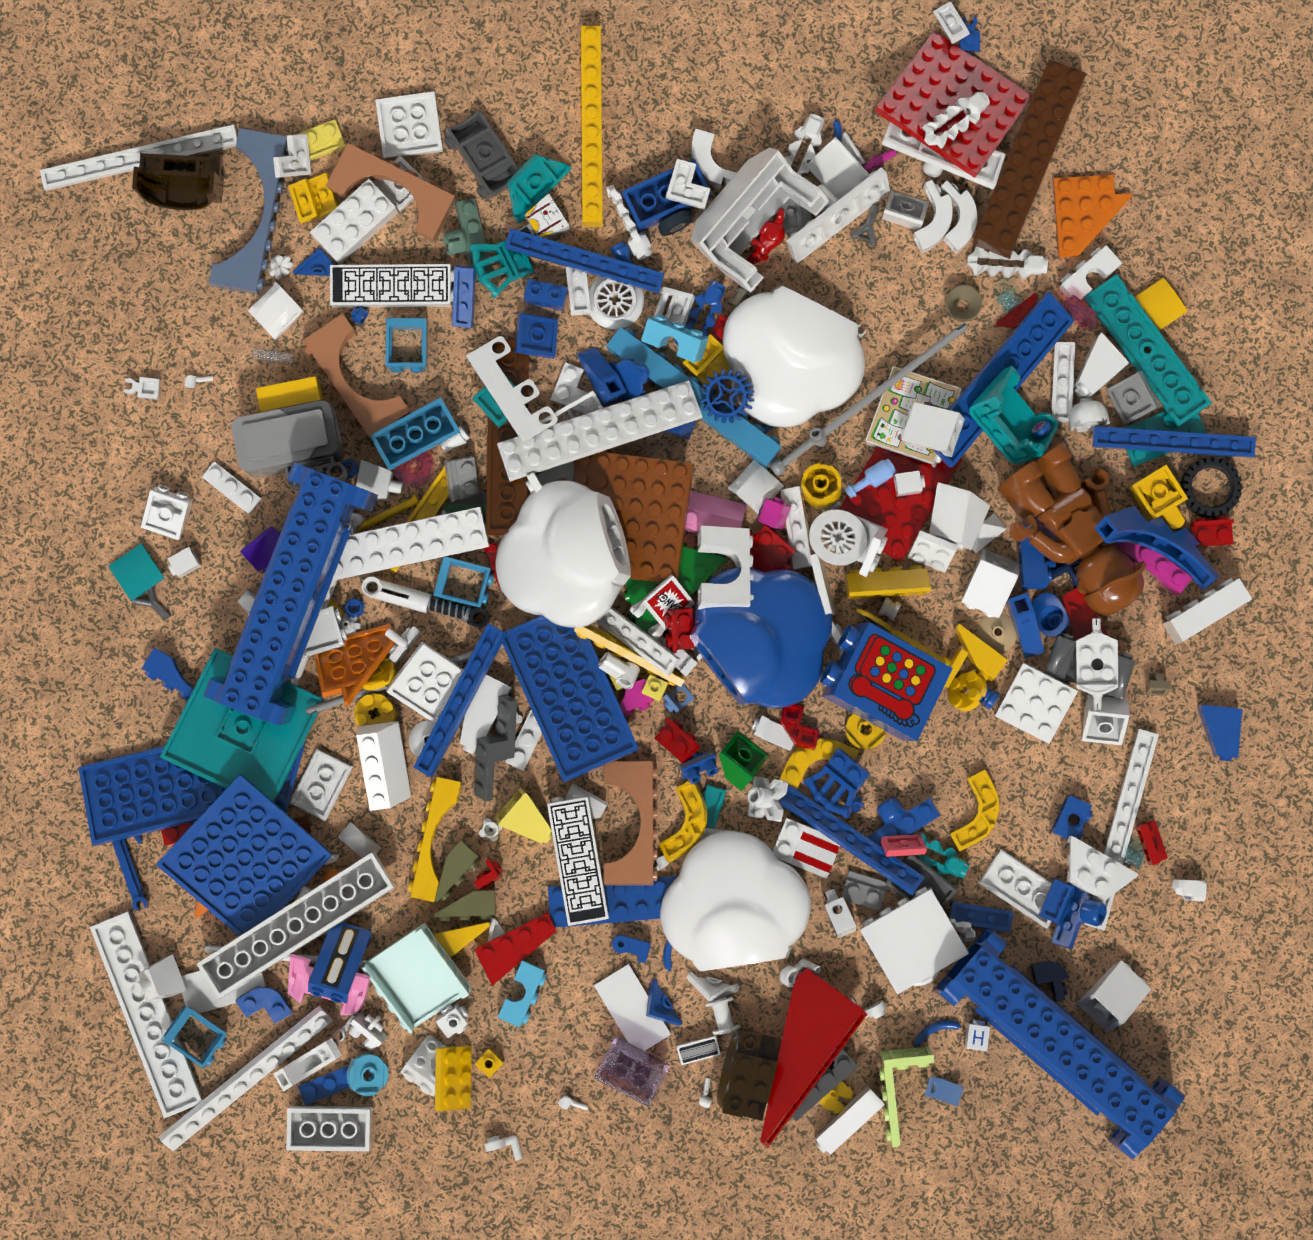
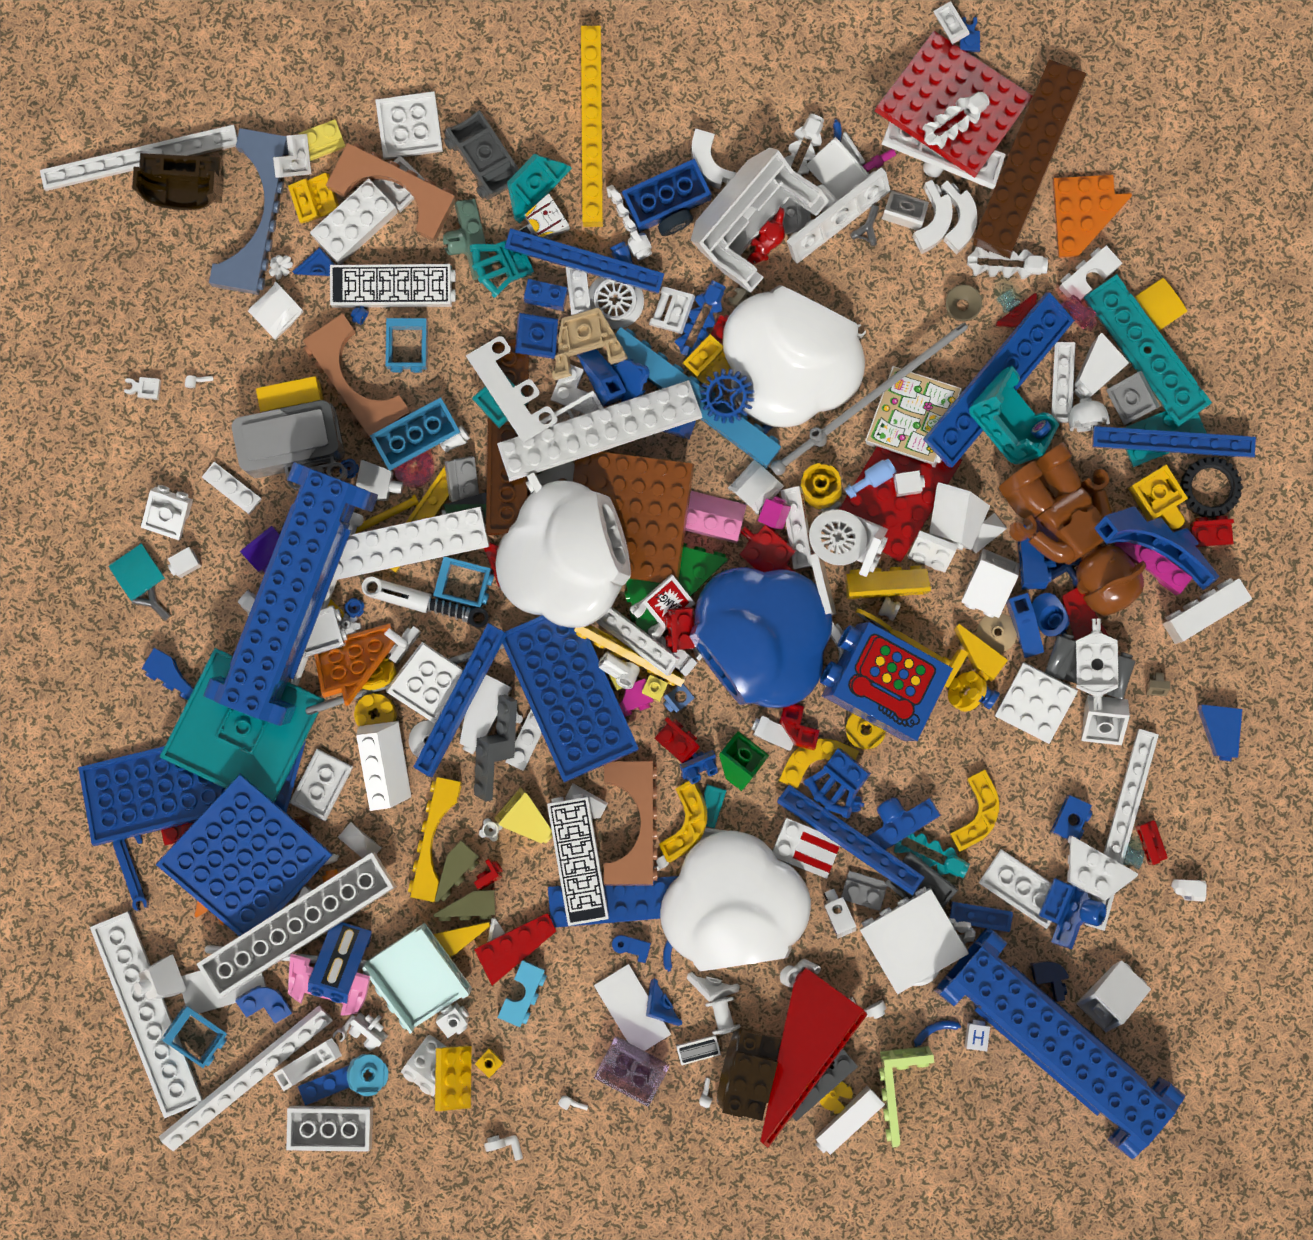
(273, 356): clear pin -> none
(464, 296): plate -> none
(585, 333): none -> tan wing
(683, 190): white plate -> none
(690, 342): medium azure arch -> none
(736, 545): white arch -> none
(765, 797): white plant -> none
(903, 845): coral plate -> none
(932, 428): white panel -> none
(944, 1090): medium blue bracket -> none

